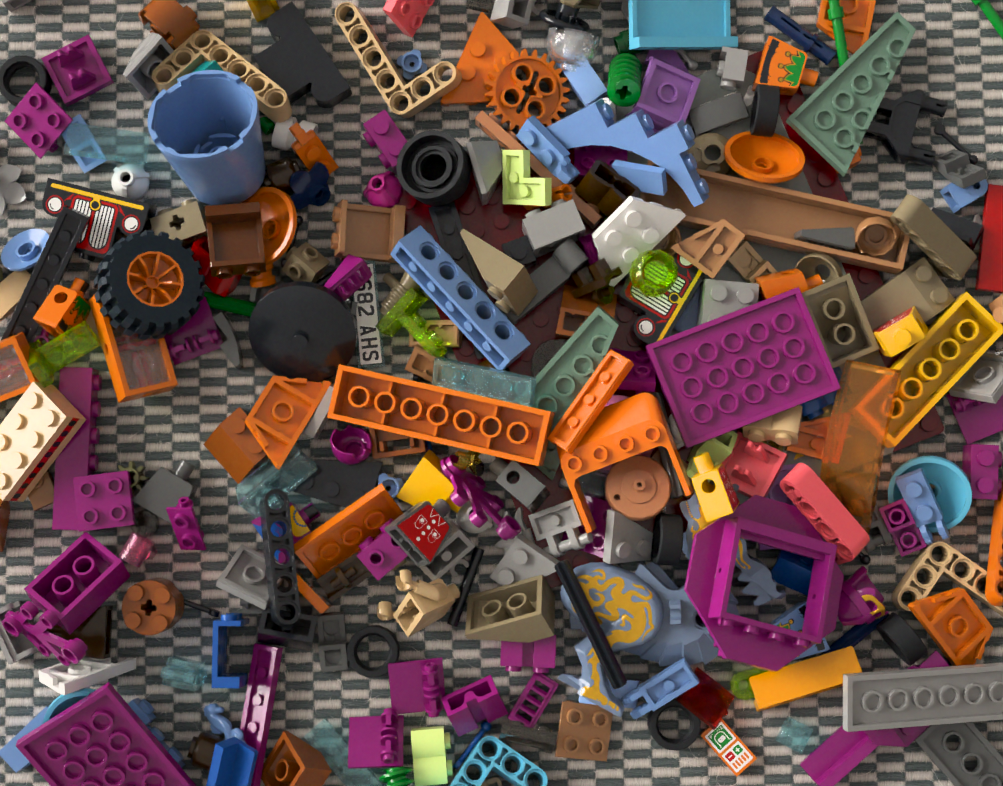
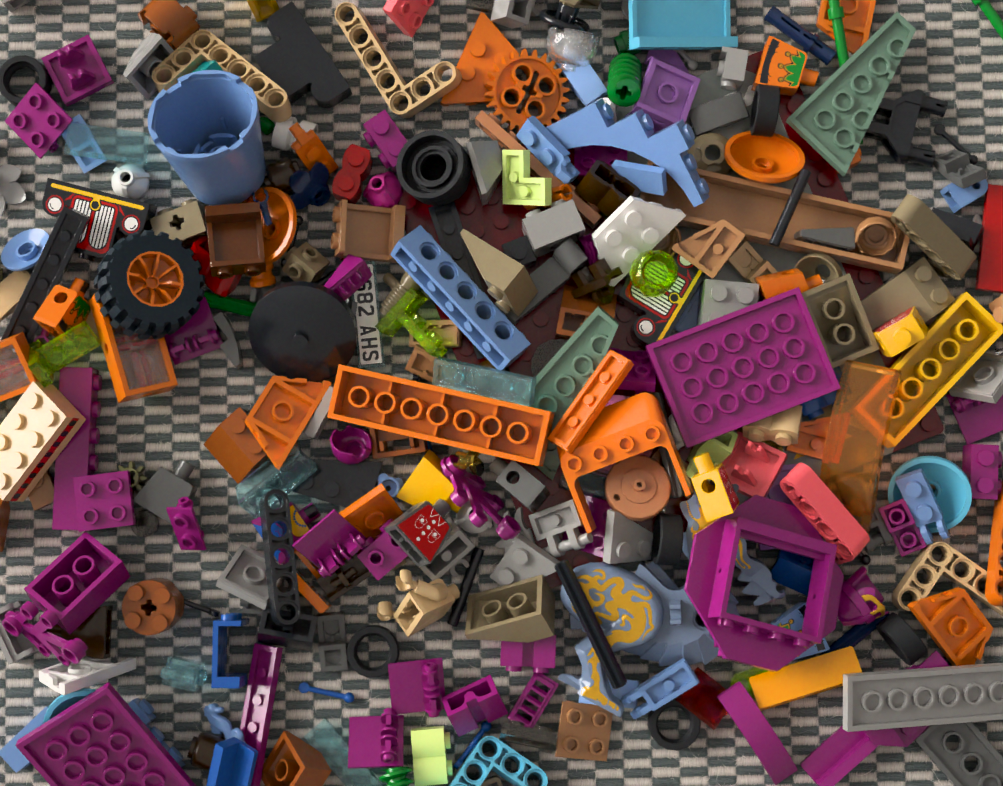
(138, 549): clear pink piece -> none
(264, 208): none -> clear blue hand
(304, 687): none -> blue hinge
(330, 543): none -> magenta hinge
(355, 169): none -> red brick
(405, 60): medium blue plate -> none
(728, 747): tile -> none
(757, 732): none -> magenta slope
(790, 207): none -> black bar
(794, 734): clear light blue plate -> none

